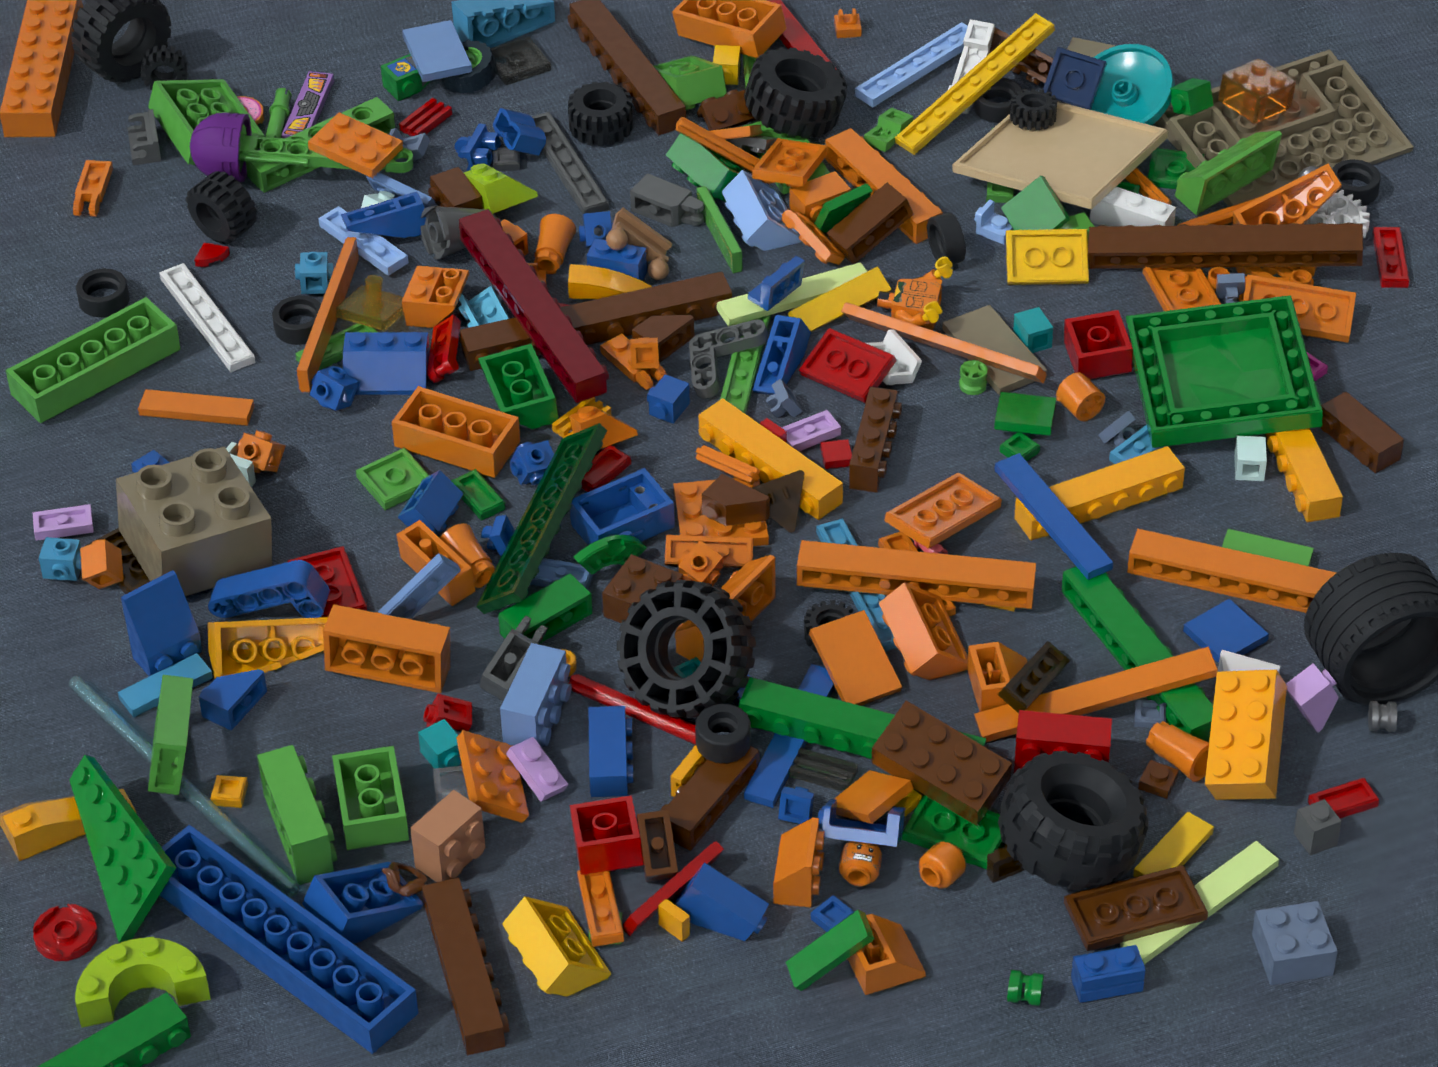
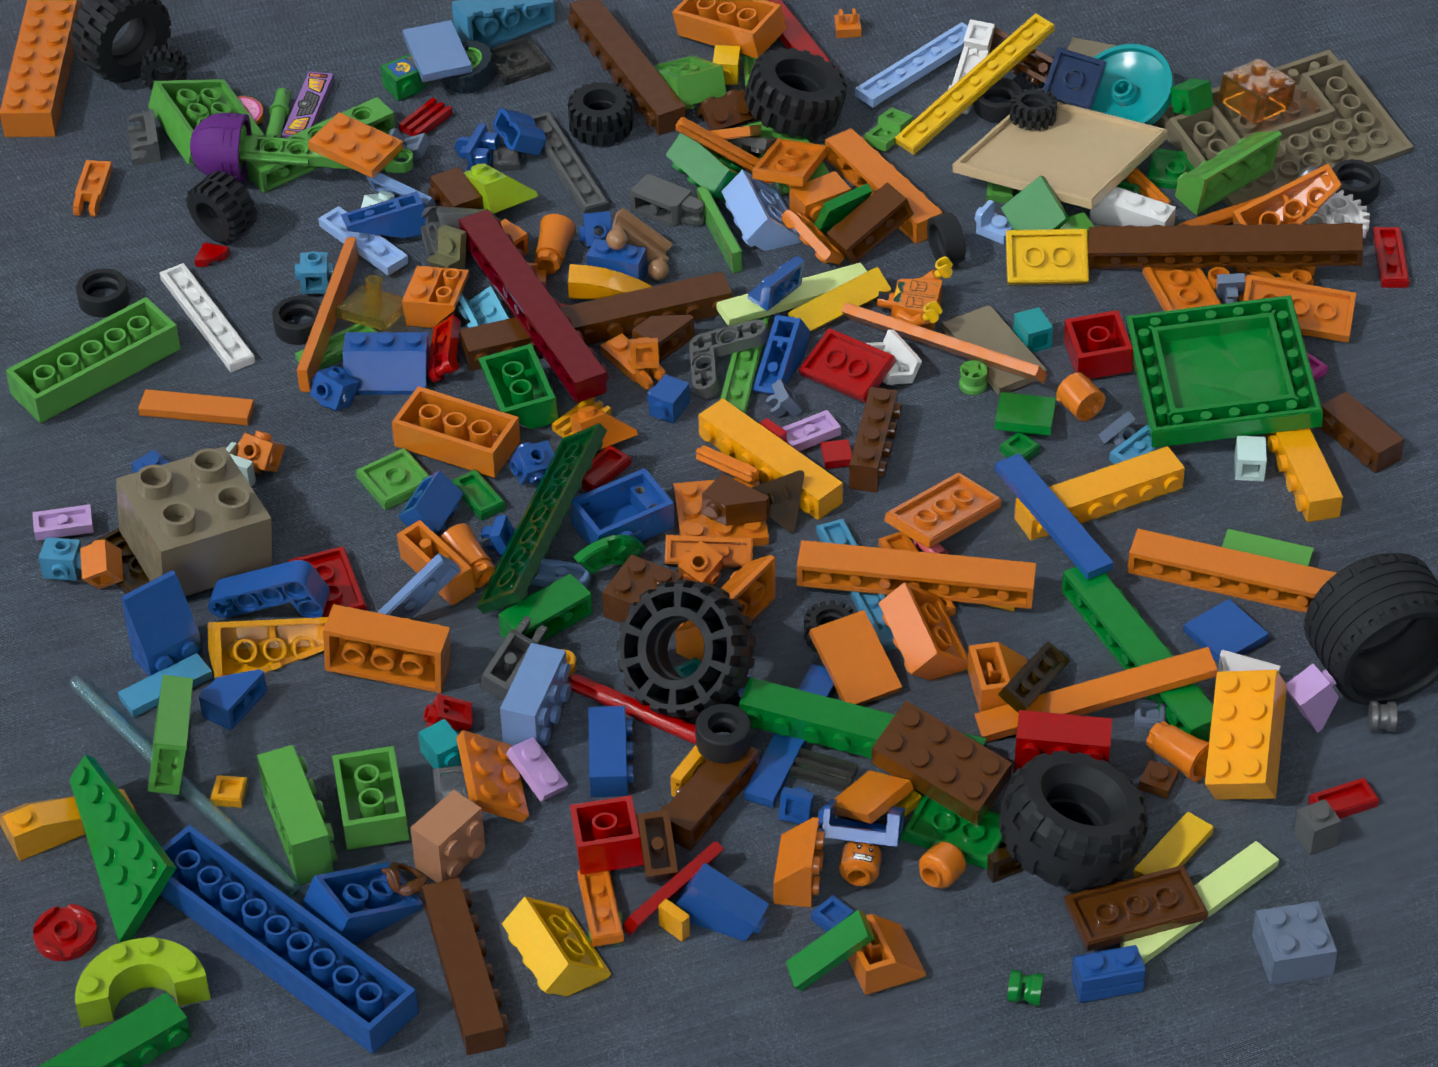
(451, 249): none -> olive slope

